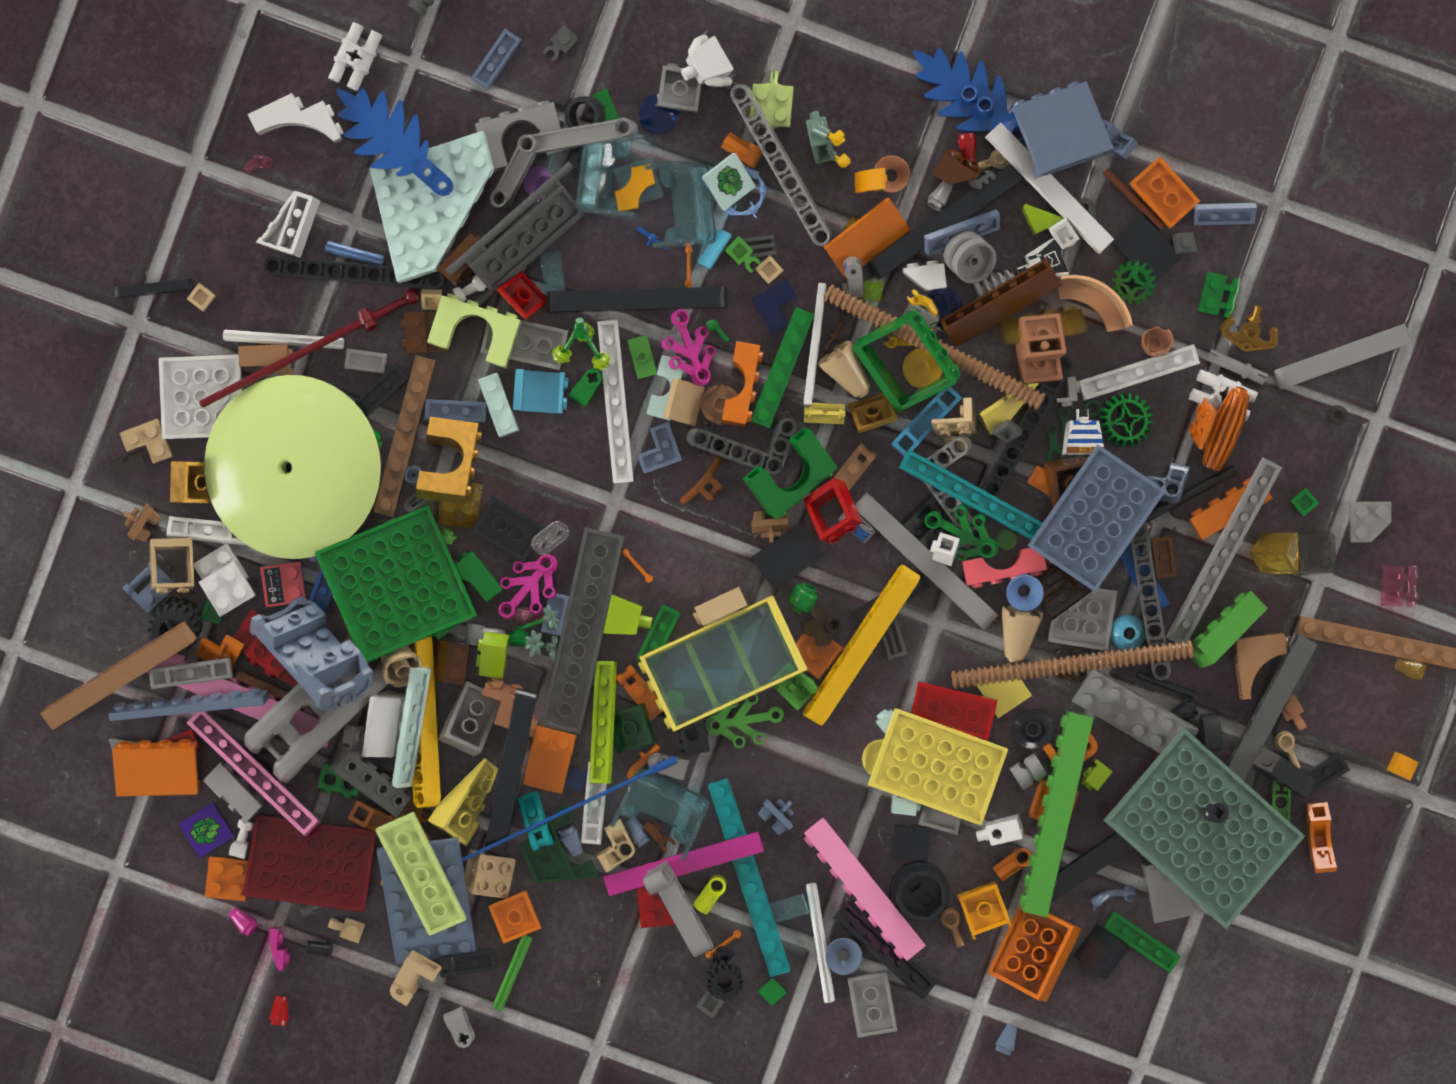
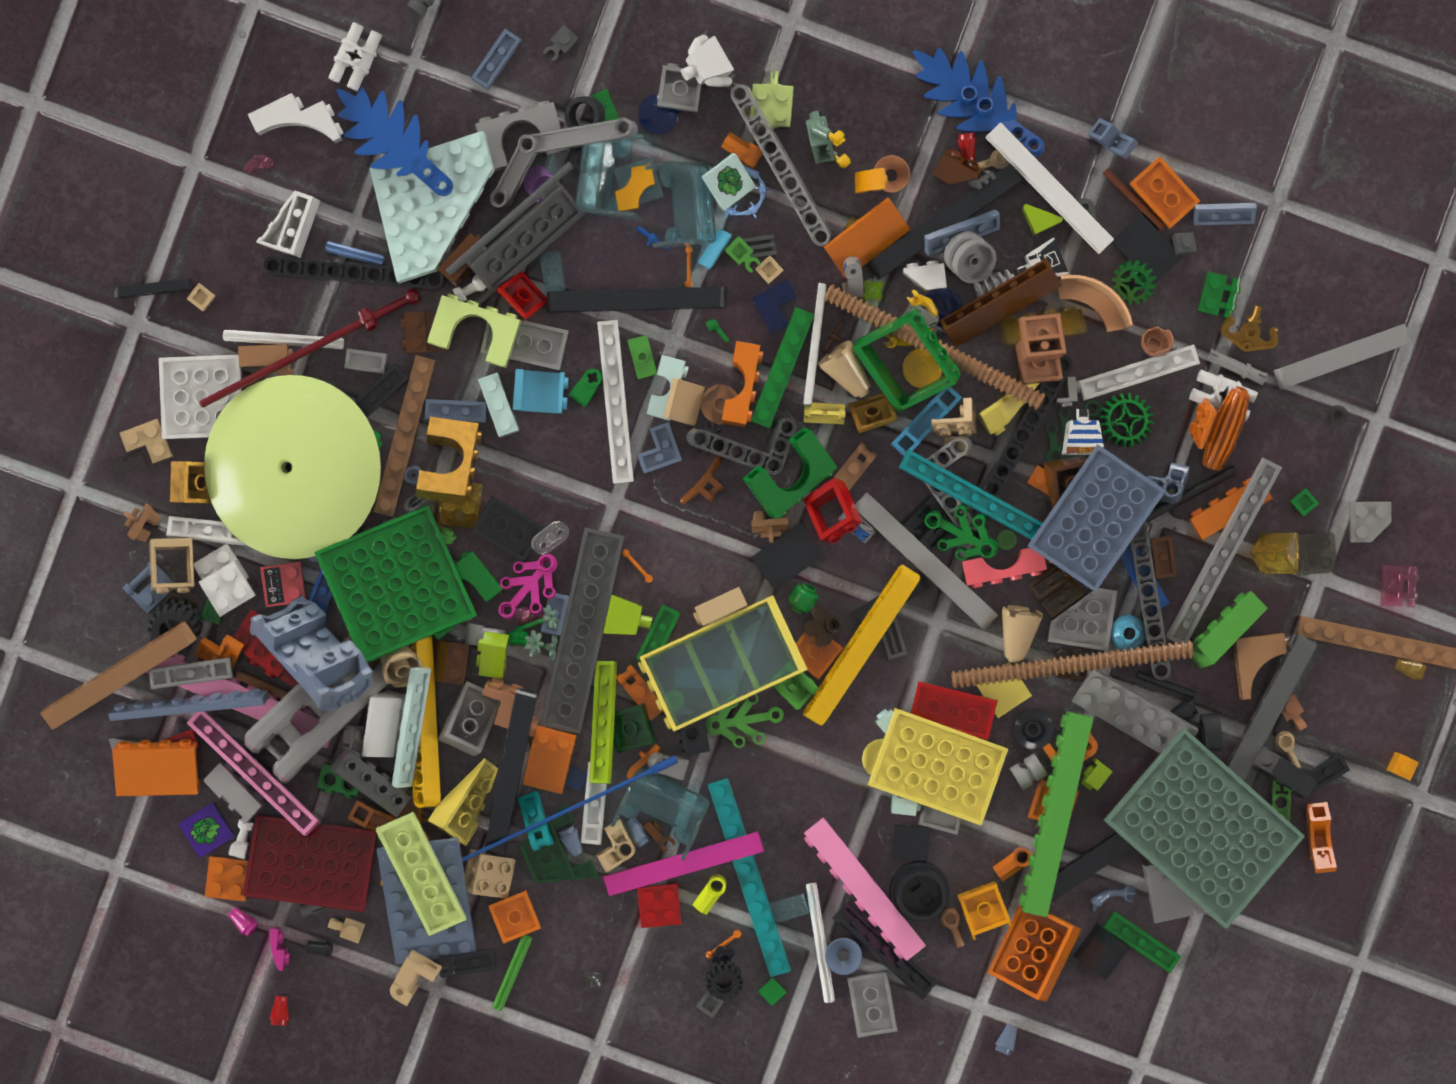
(430, 299): tan plate -> none
(458, 1024): light grey piece -> none
(582, 332): plant -> none
(664, 881): light grey beam -> none
(690, 350): dark pink plant -> none
(770, 809): sand blue hips -> none
(940, 196): light grey cone -> none
(945, 549): white brick -> none
(1007, 431): dark grey plate -> none
(1009, 826): white torso -> none
(1027, 602): medium blue piece -> none
(1062, 128): sand blue panel -> none
(1064, 233): white bracket -> none
(1212, 813): black wheel -> none

